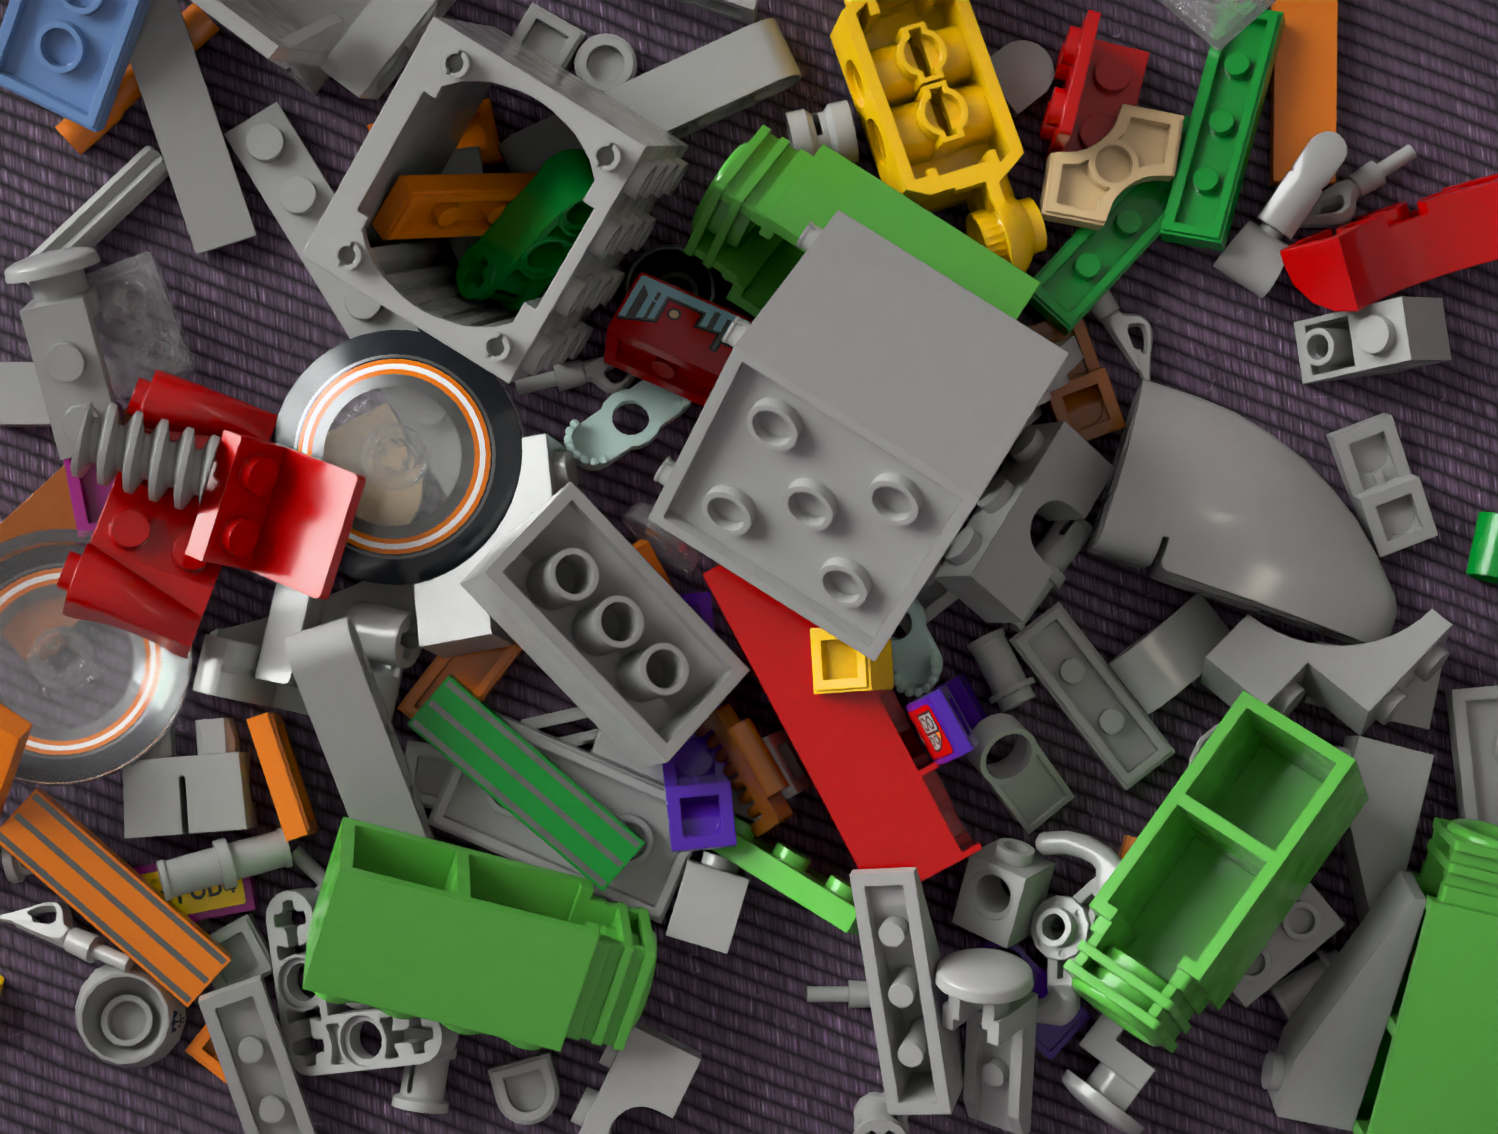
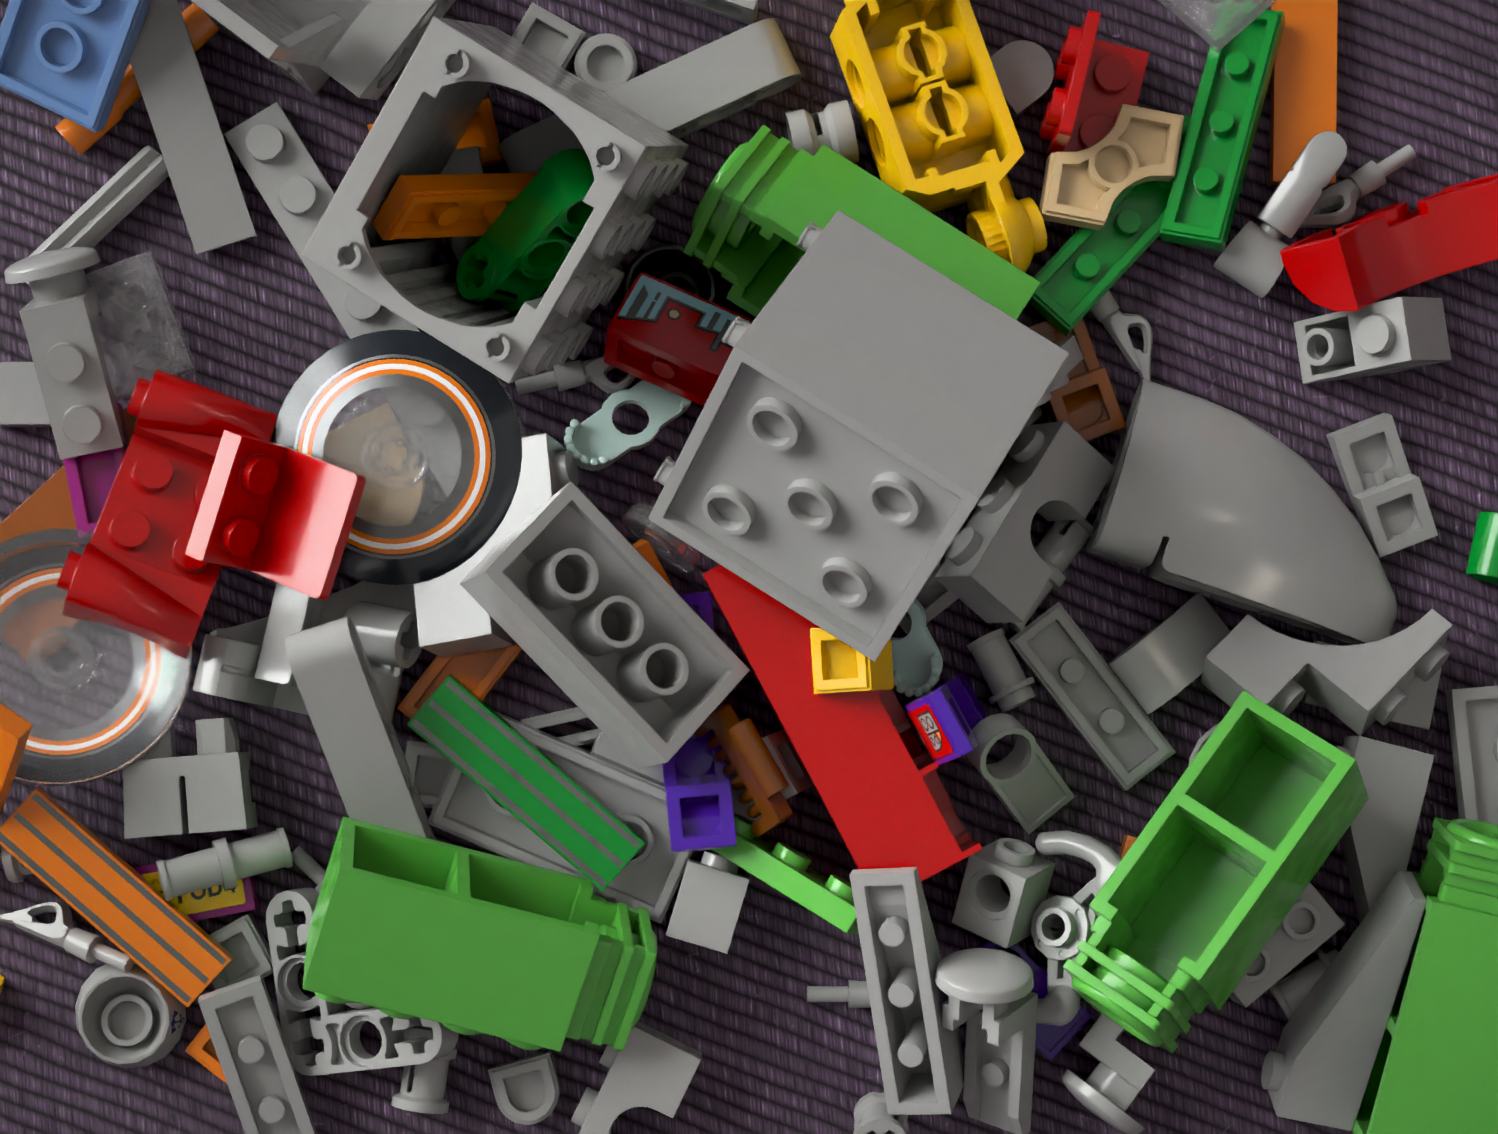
(143, 456): light grey piece -> none
(283, 775): orange tile -> none

